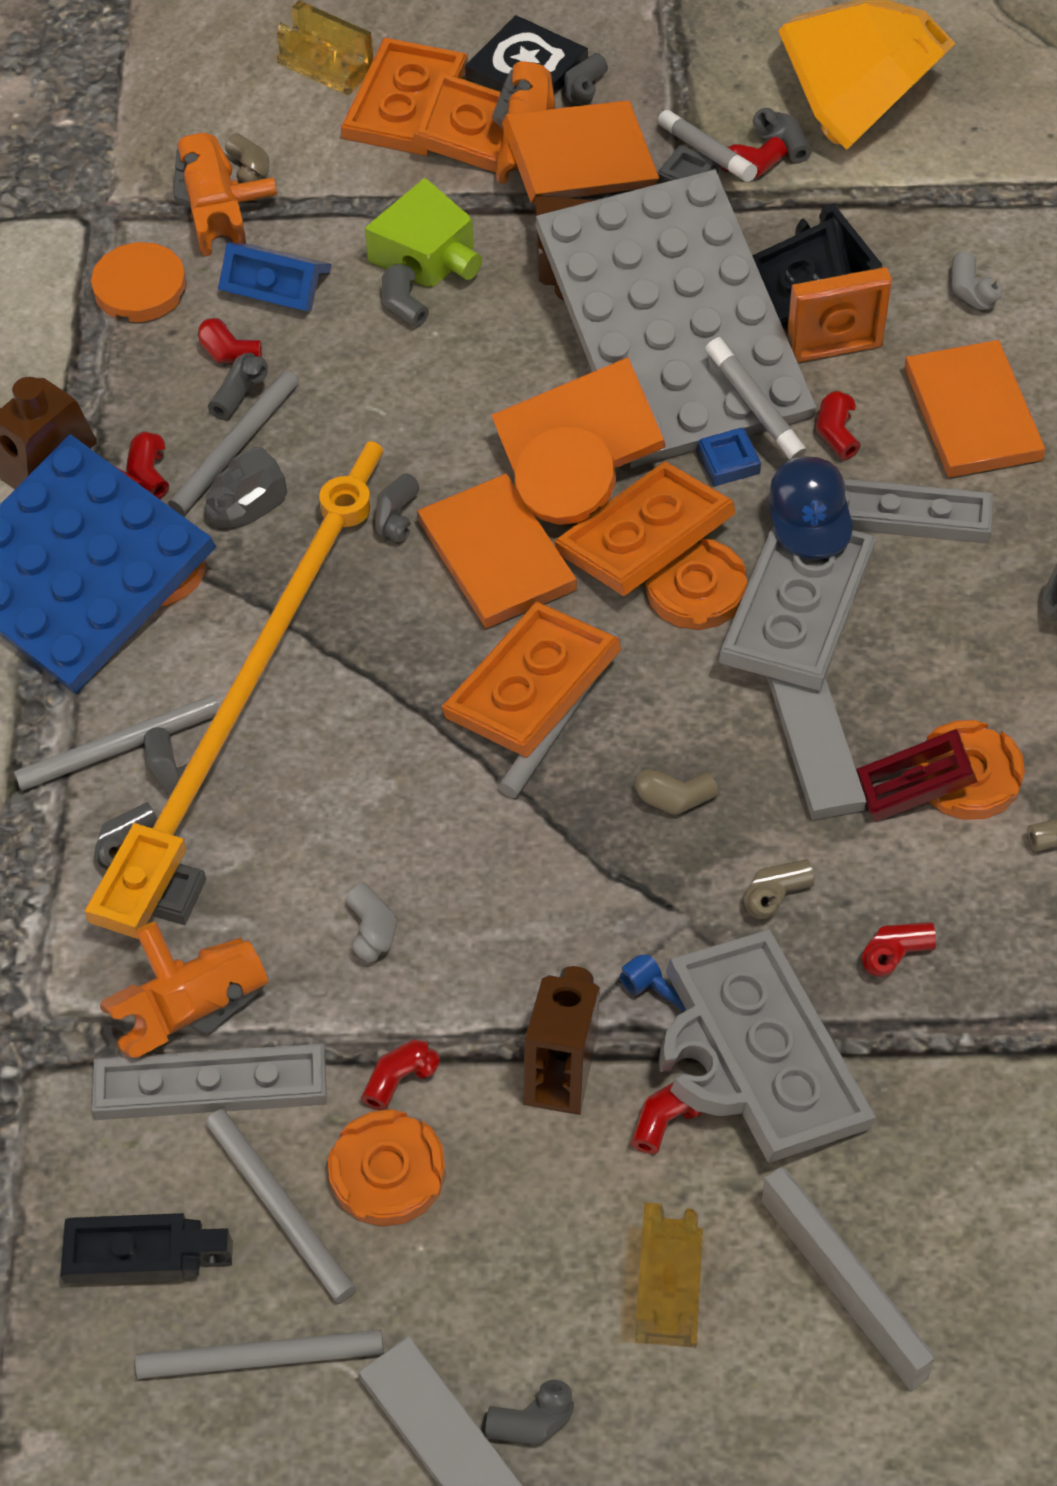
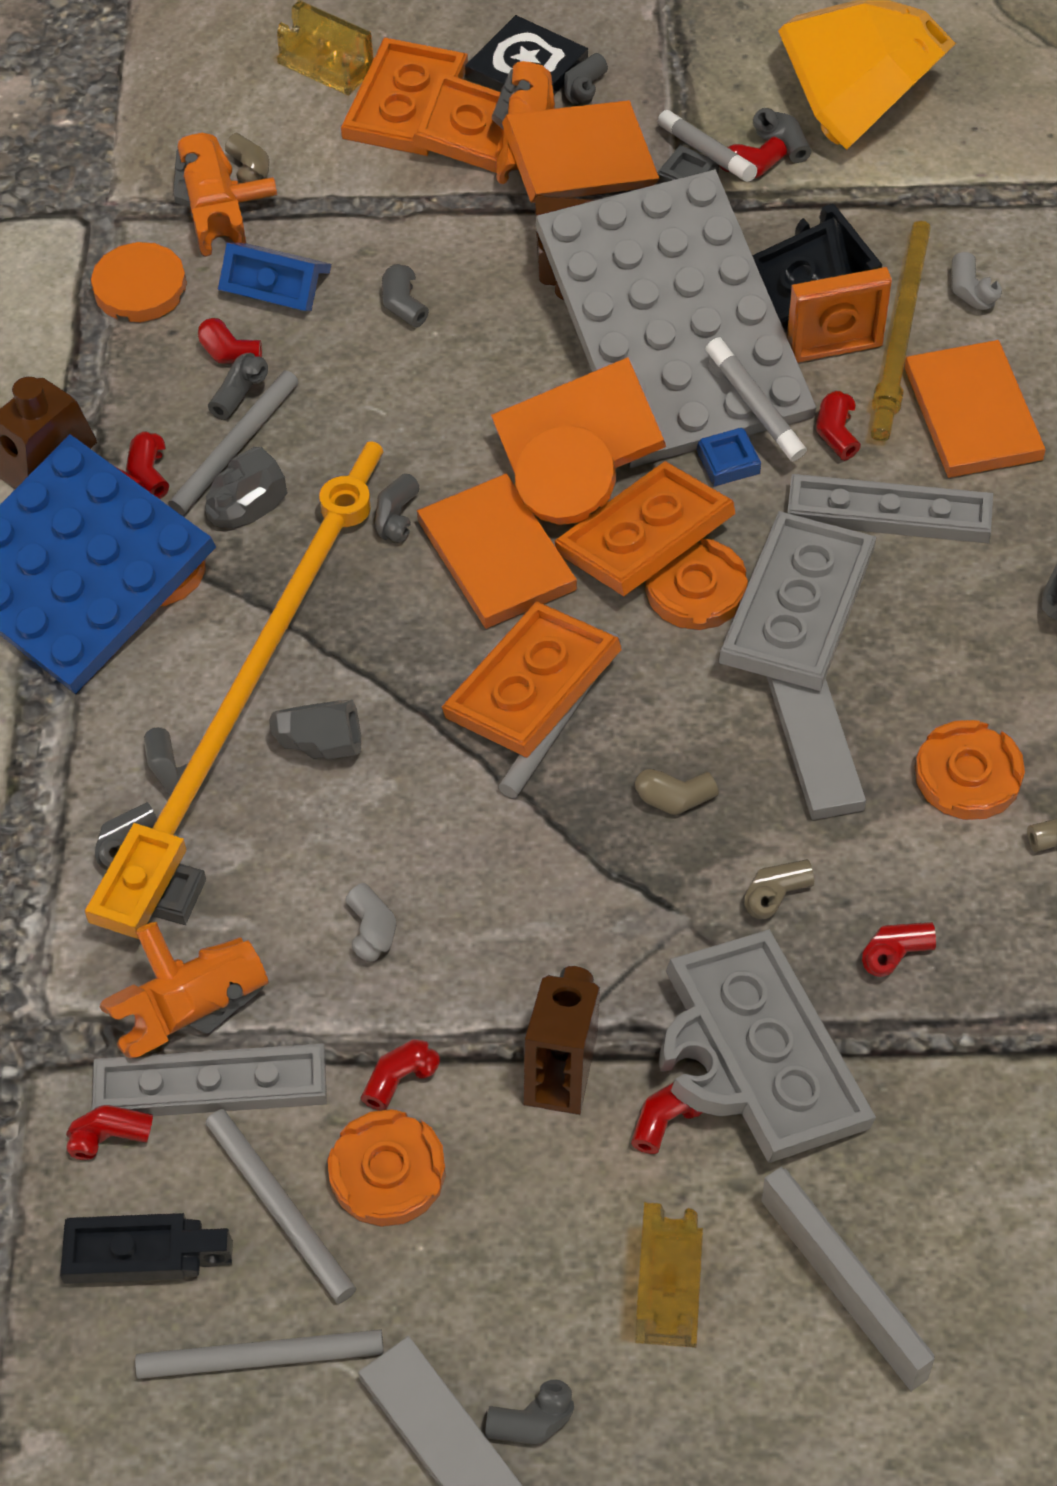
(103, 1123): none -> red arm
(114, 743): light grey bar -> none
(319, 729): none -> dark grey rock
(426, 234): lime torso -> none
(645, 973): blue hand -> none
(810, 508): dark blue cap -> none
(889, 393): none -> clear yellow bar
(919, 783): dark red tile -> none

